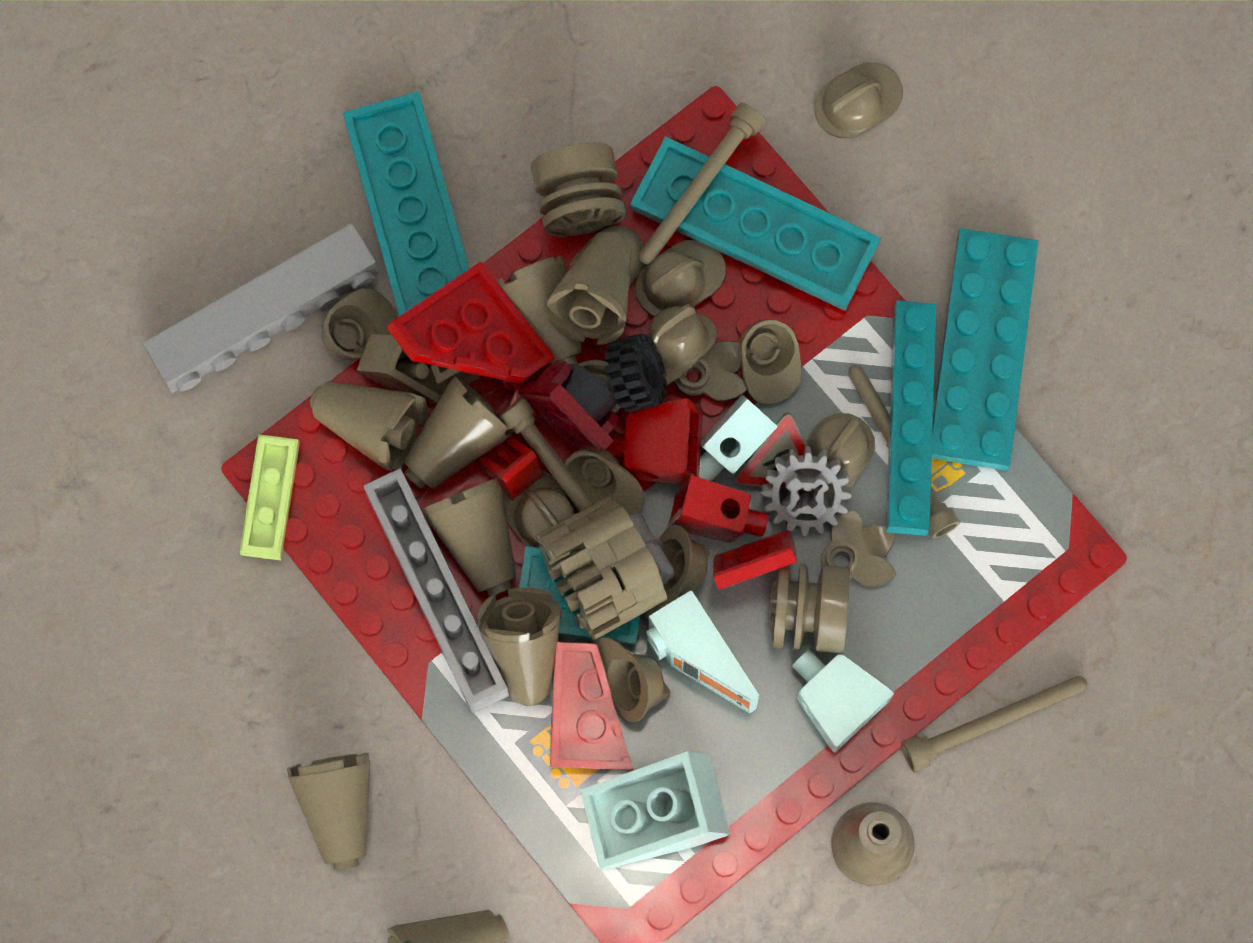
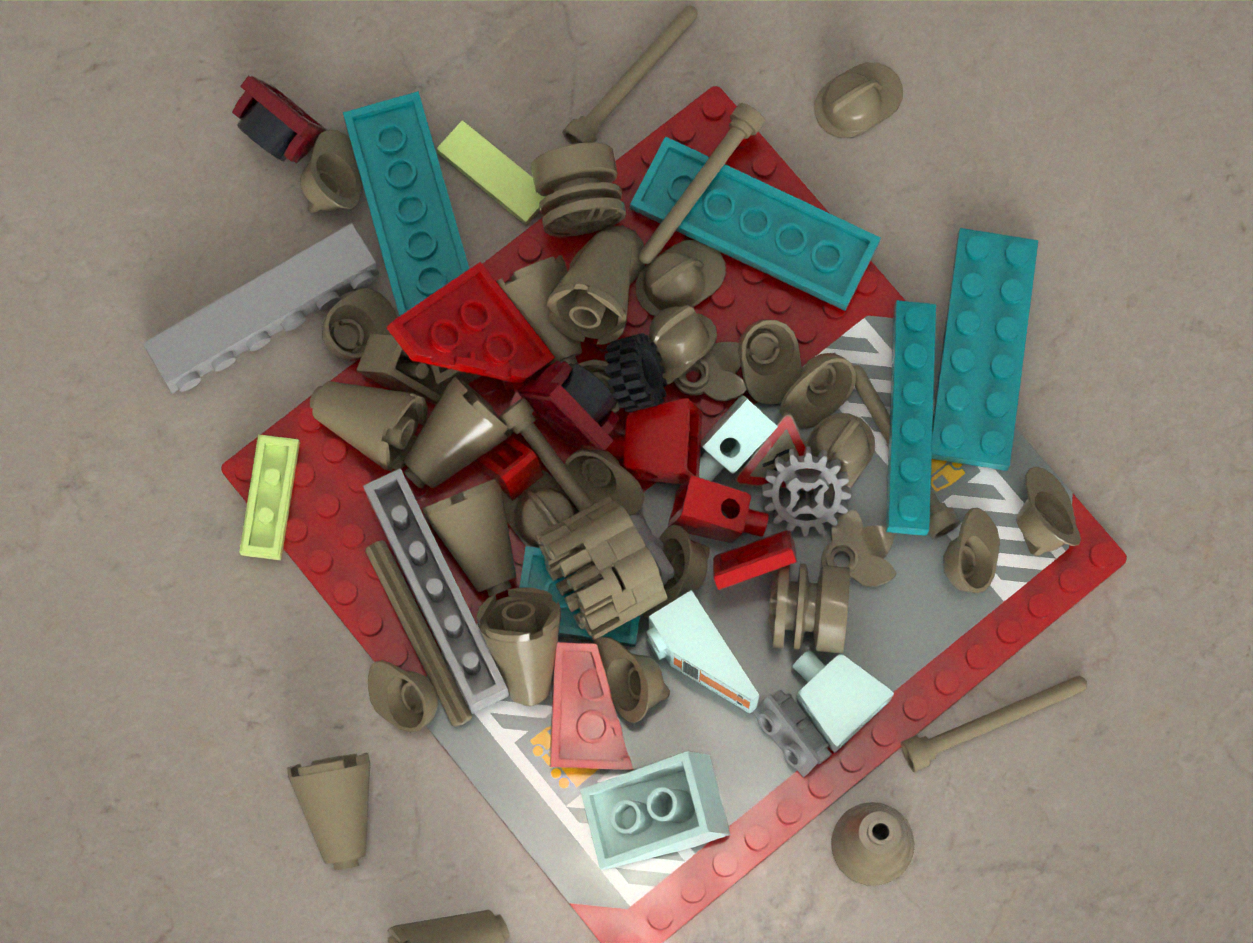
(275, 121): none -> dark red piece
(332, 174): none -> dark tan piece
(401, 696): none -> dark tan cap
(418, 633): none -> dark tan axle
(491, 171): none -> yellowish green tile
(586, 128): none -> dark tan piece
(779, 718): none -> light grey hinge
(820, 390): none -> dark tan cap
(973, 555): none -> dark tan cap
(1047, 514): none -> dark tan piece

